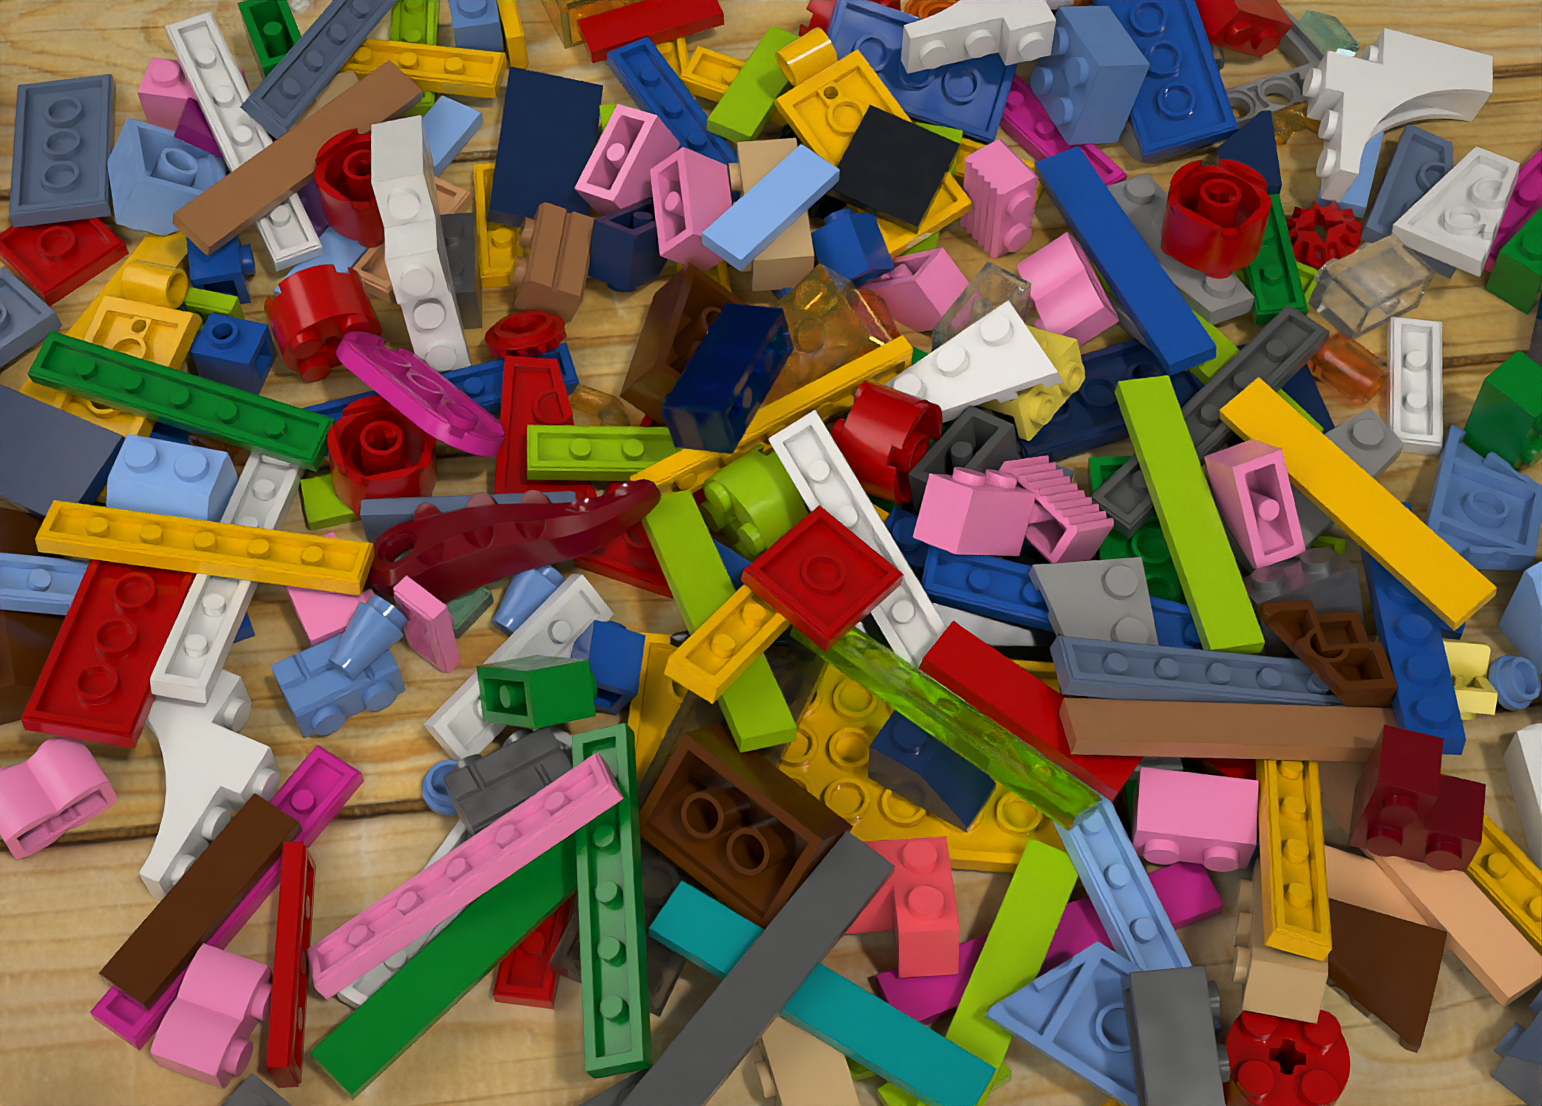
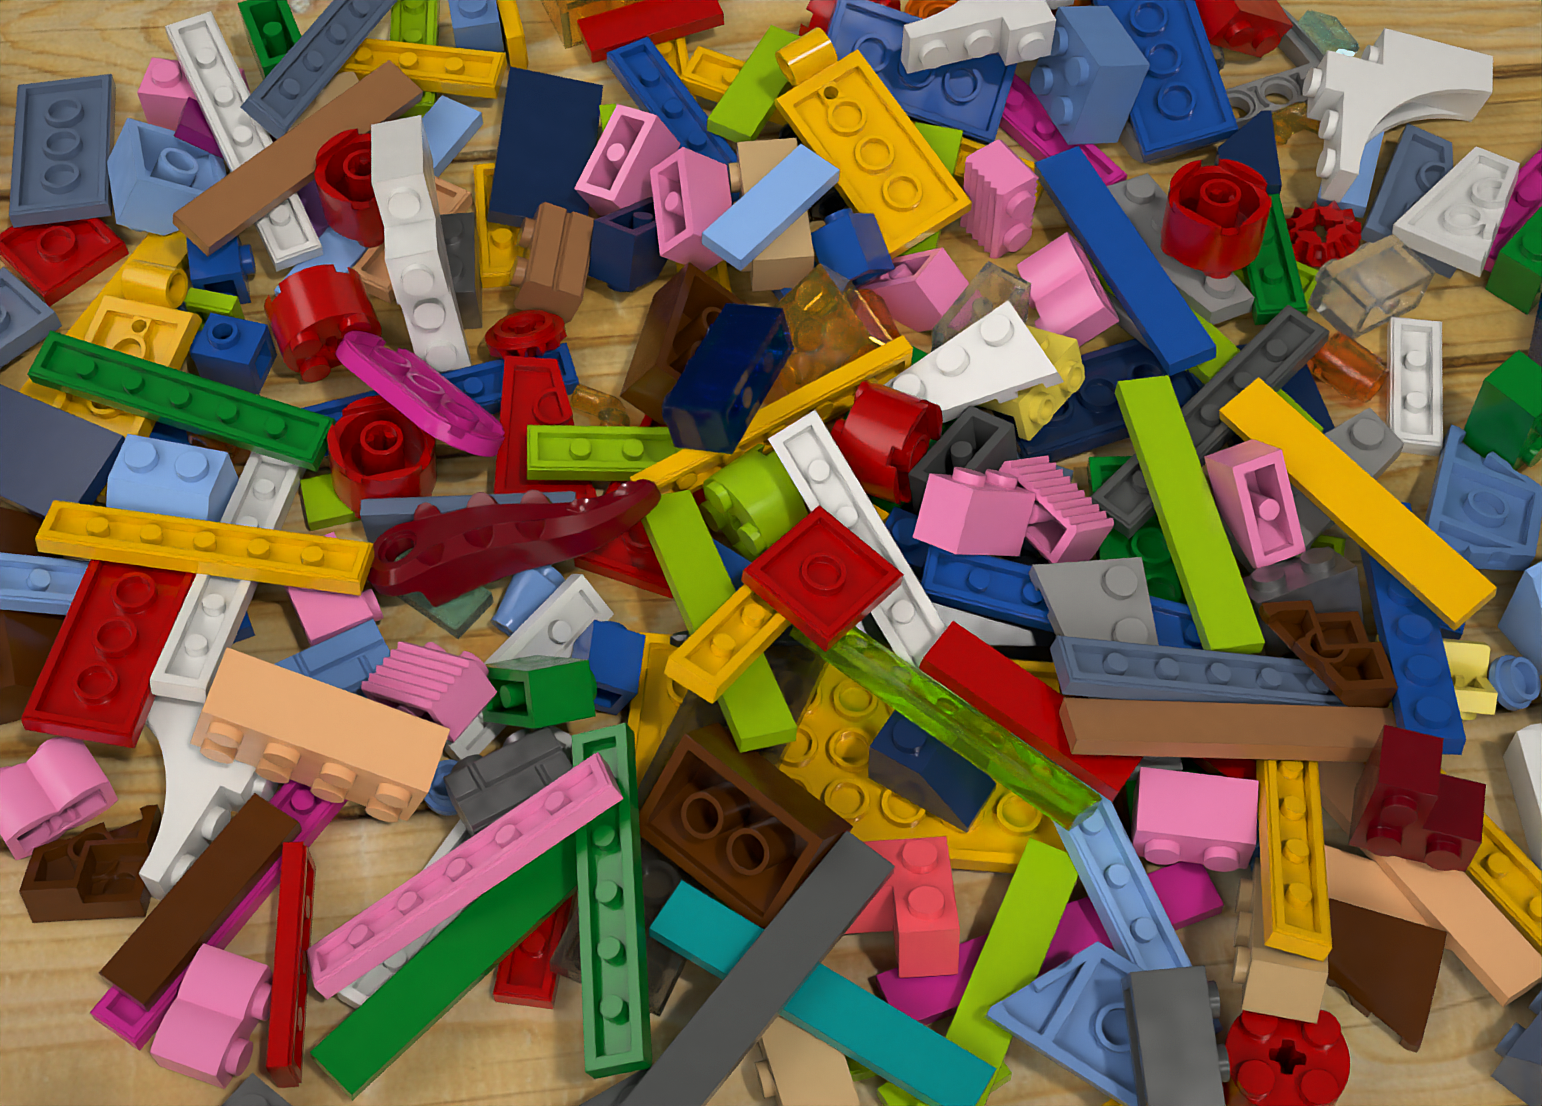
(92, 873): none -> reddish brown slope
(318, 737): none -> light nougat brick
(369, 634): medium blue cone -> none
(428, 625): bright pink plate -> none
(432, 685): none -> bright pink brick
(894, 169): black tile -> none

